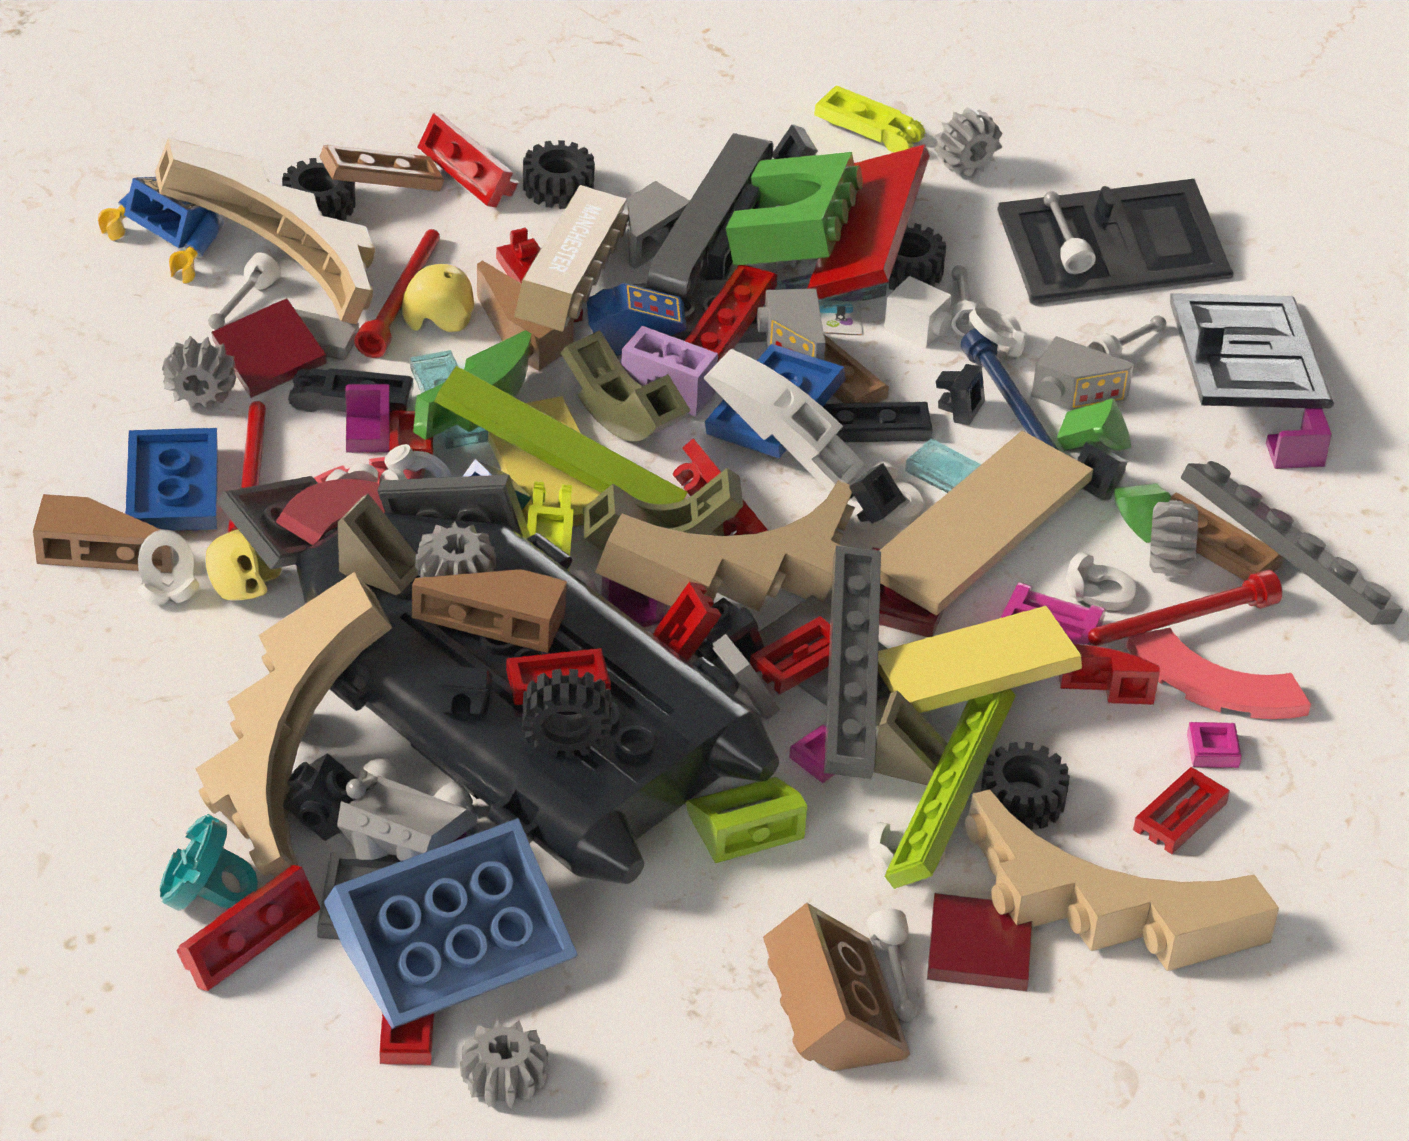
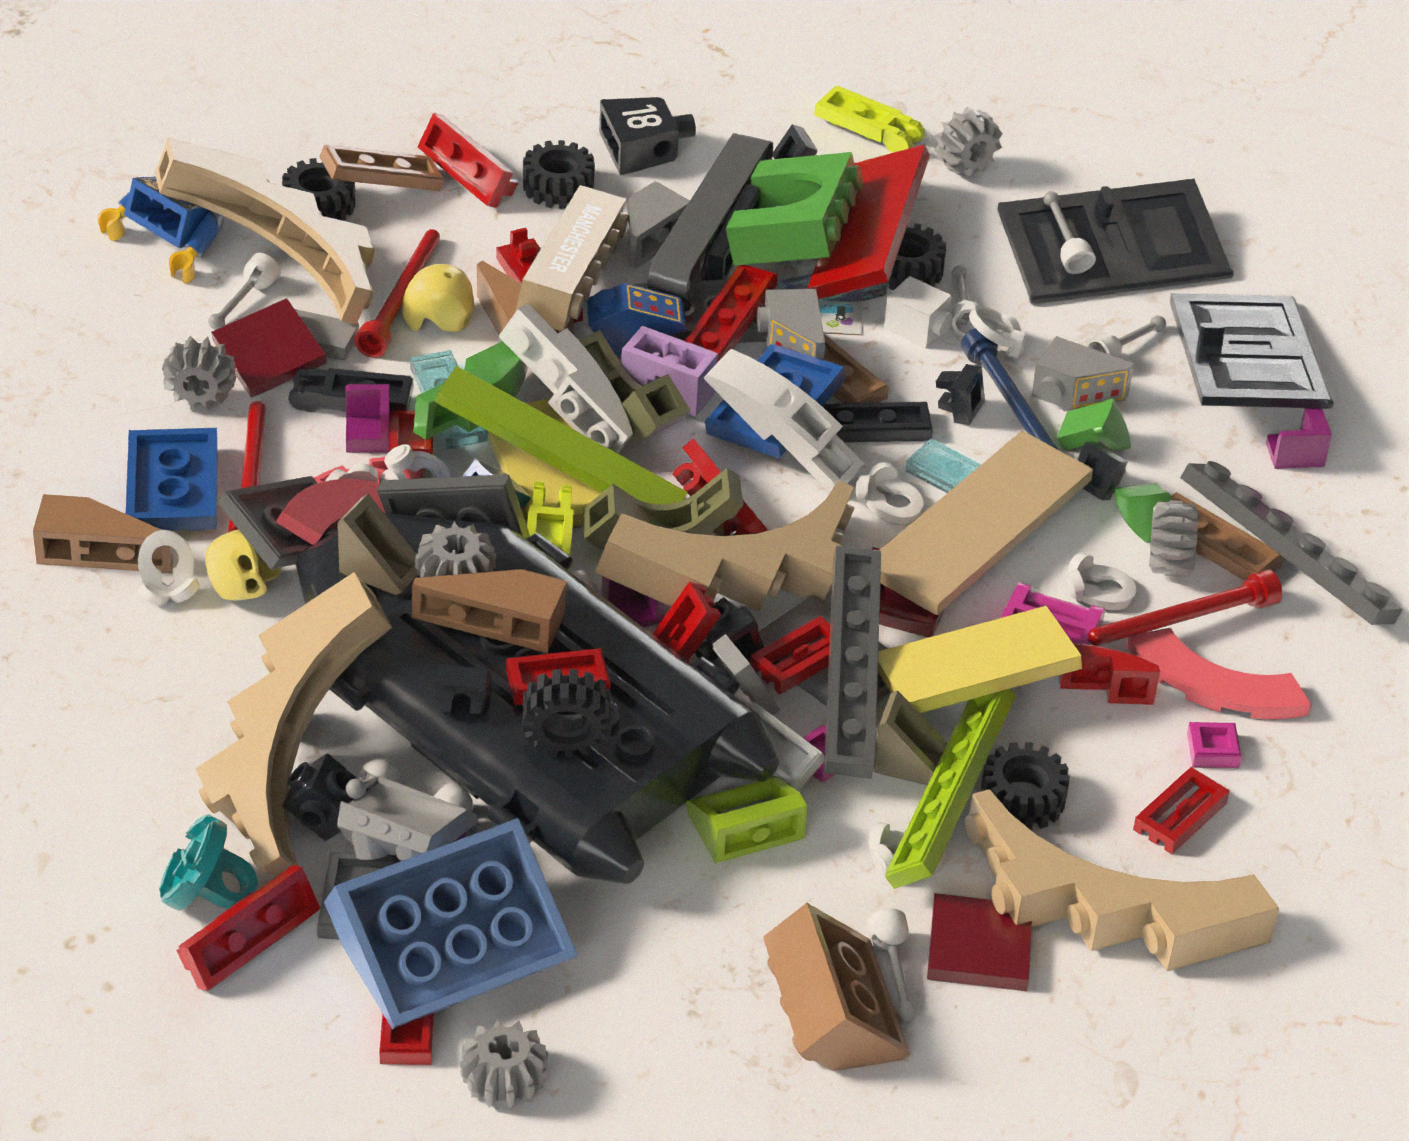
(578, 383): none -> white slope
(642, 132): none -> black torso
(796, 756): none -> white tile
(876, 494): black tile -> none

